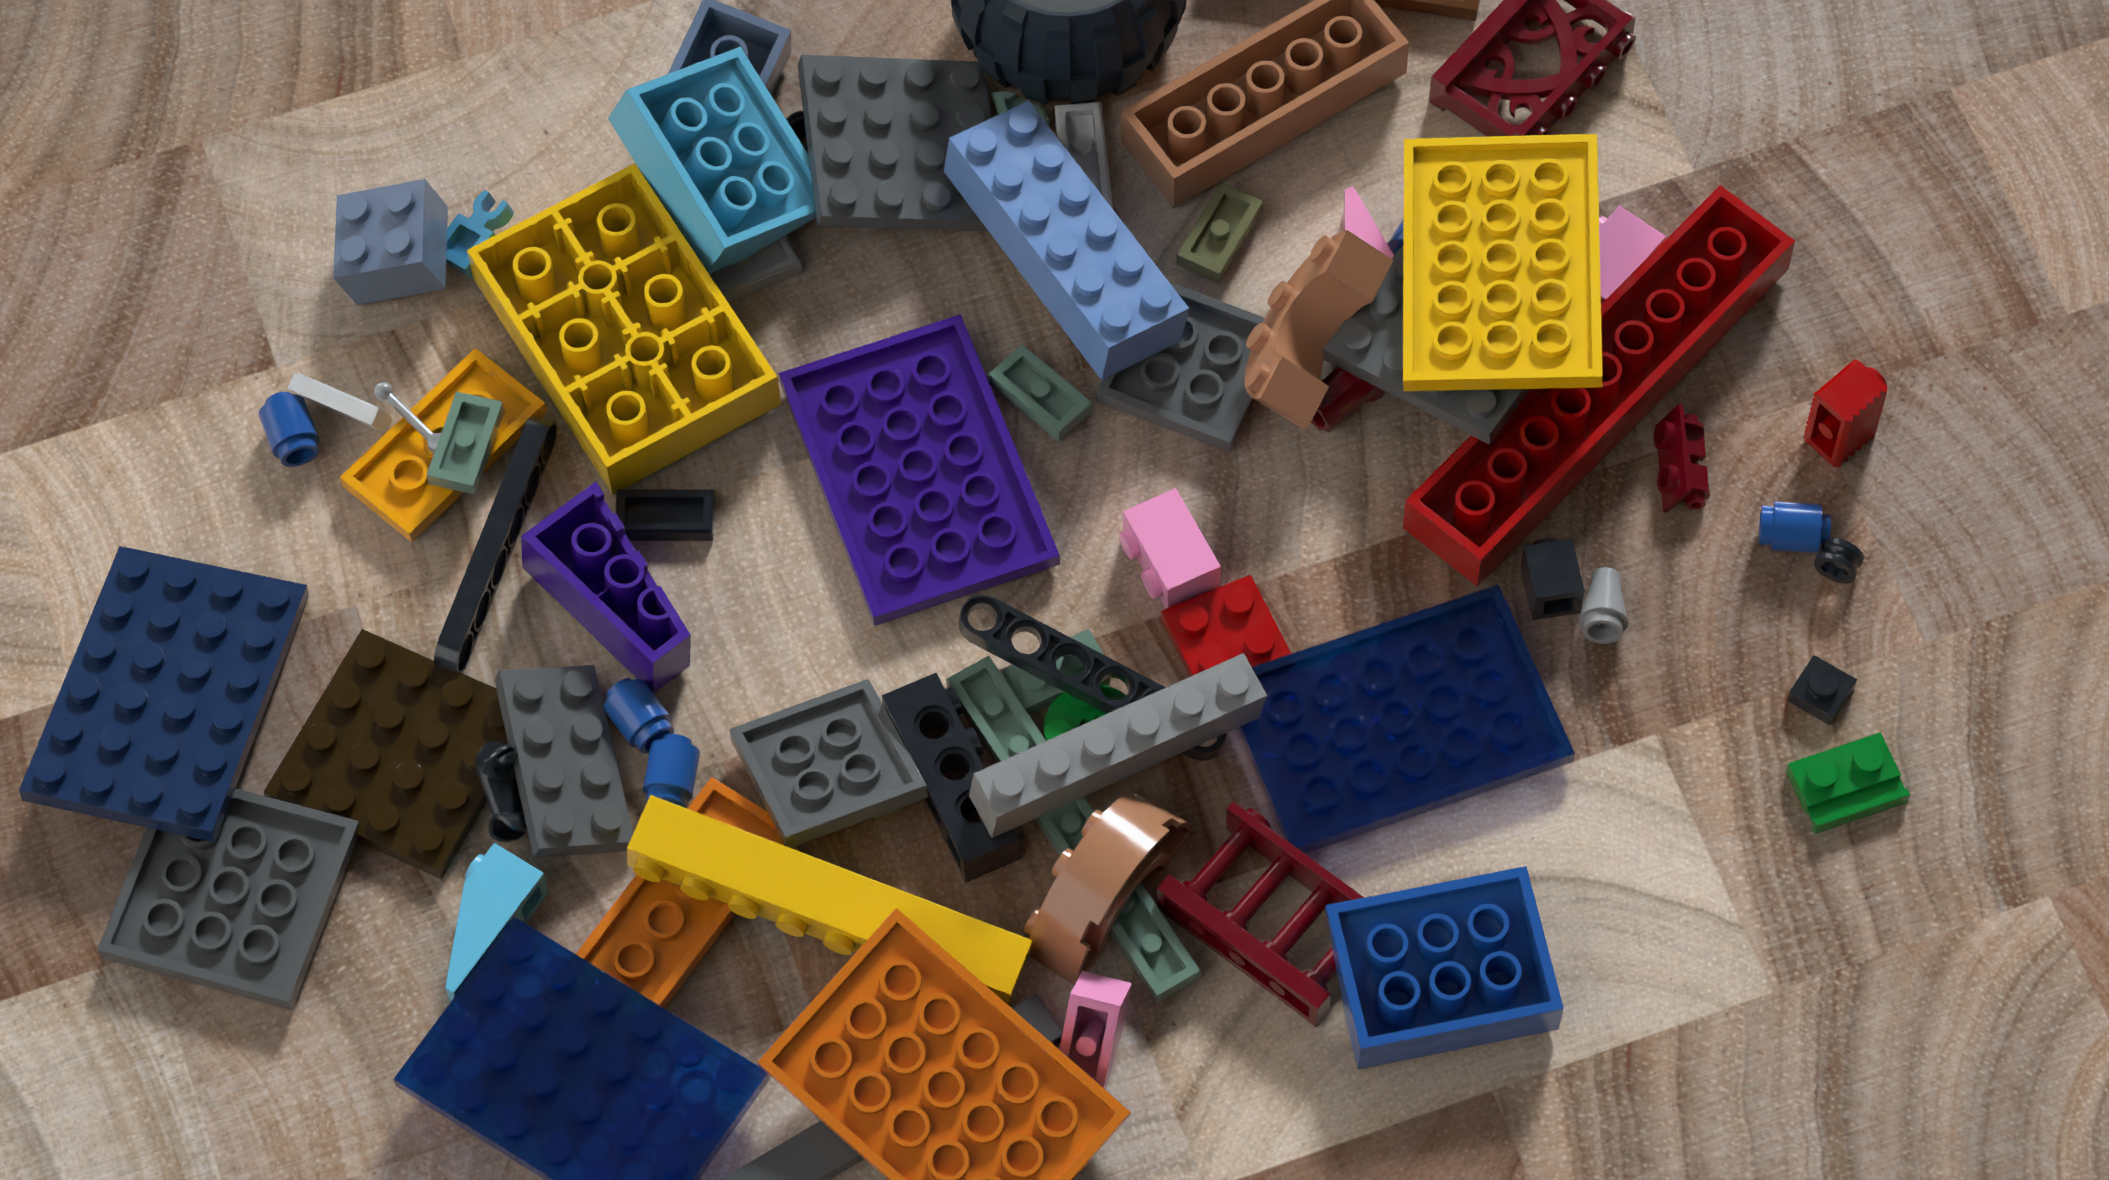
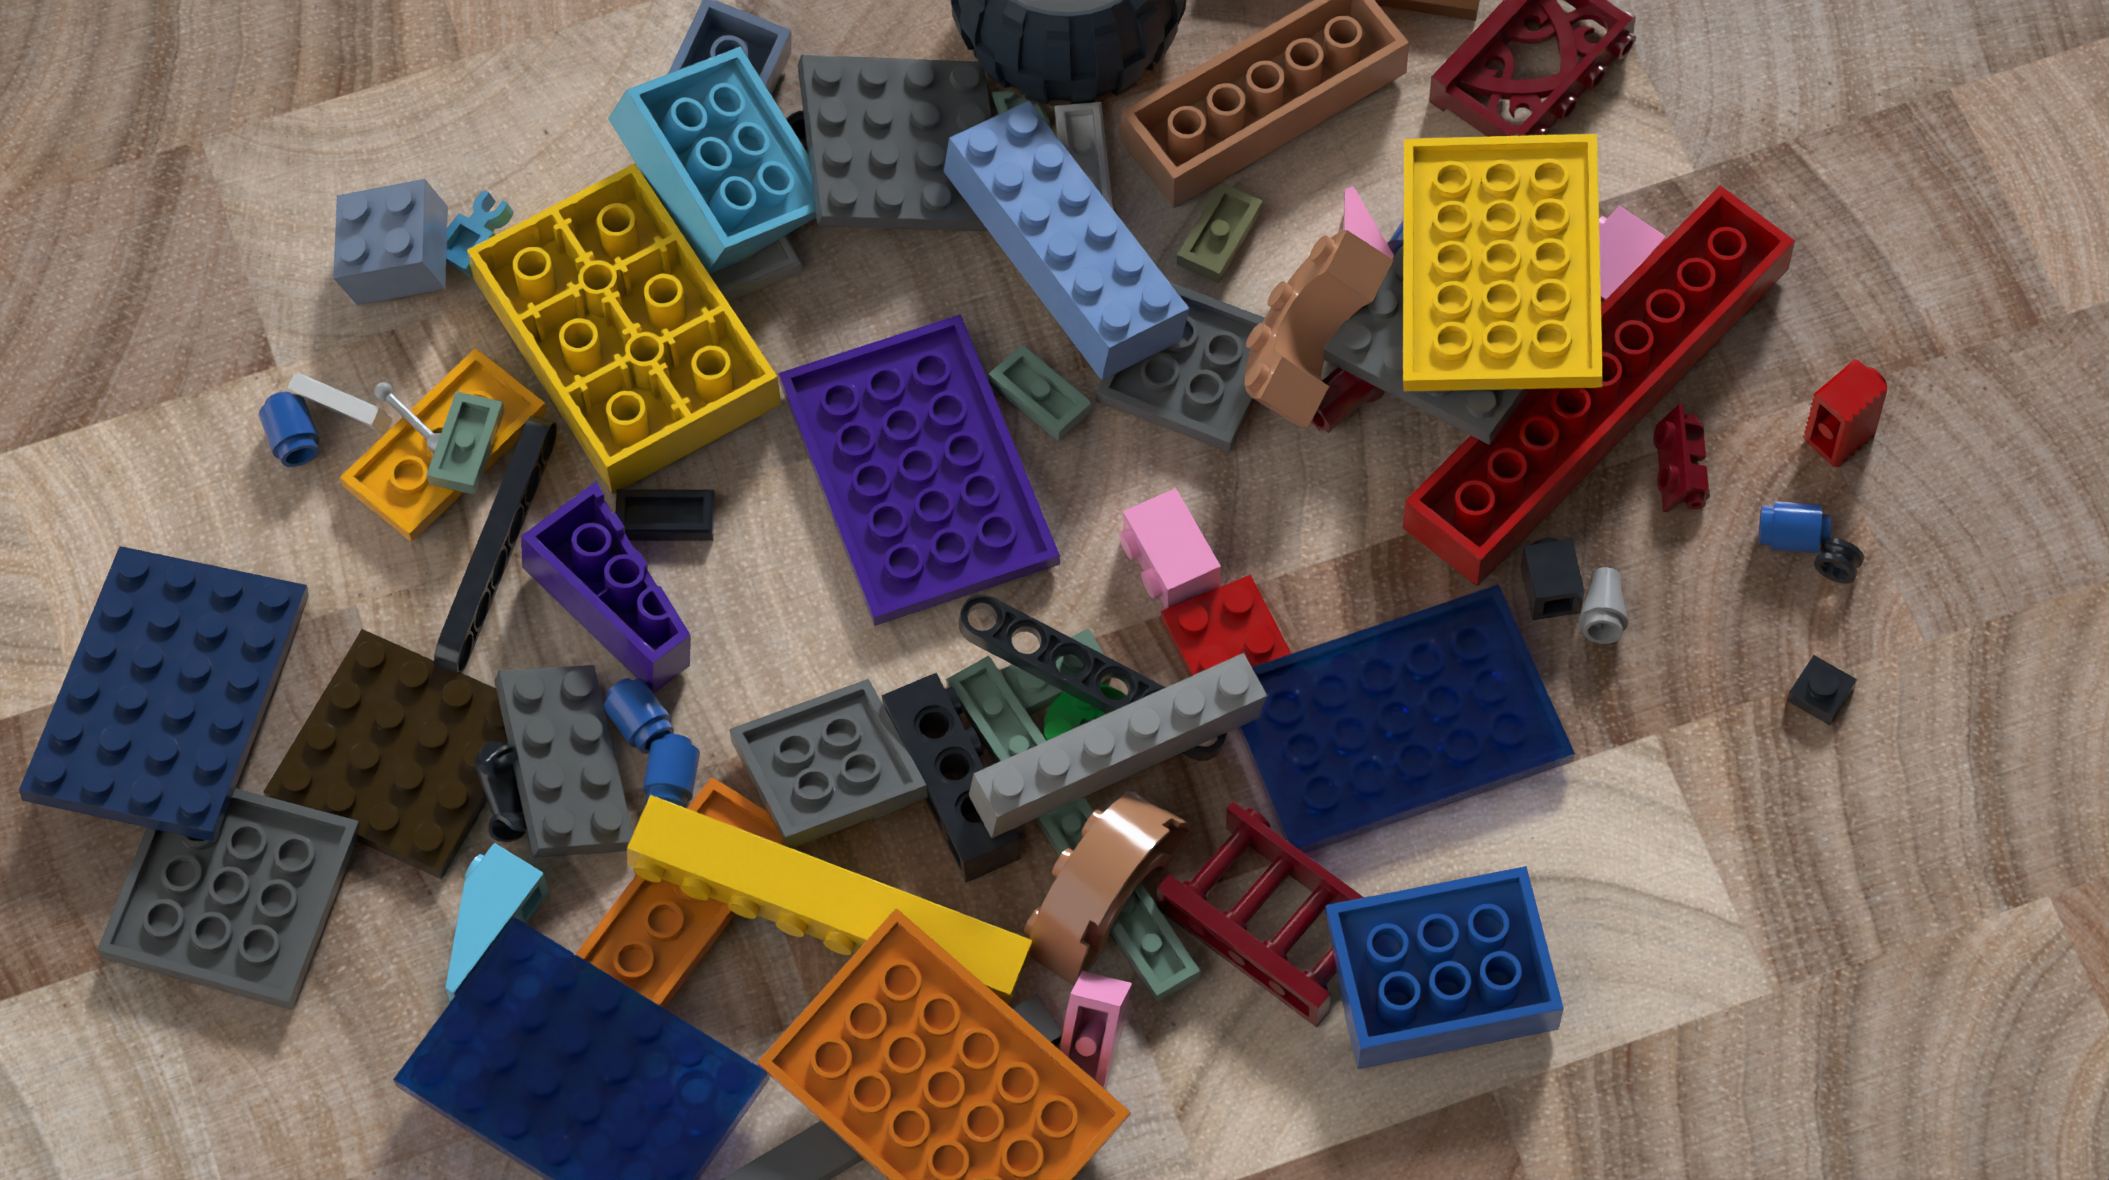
(1847, 782): green plate -> none

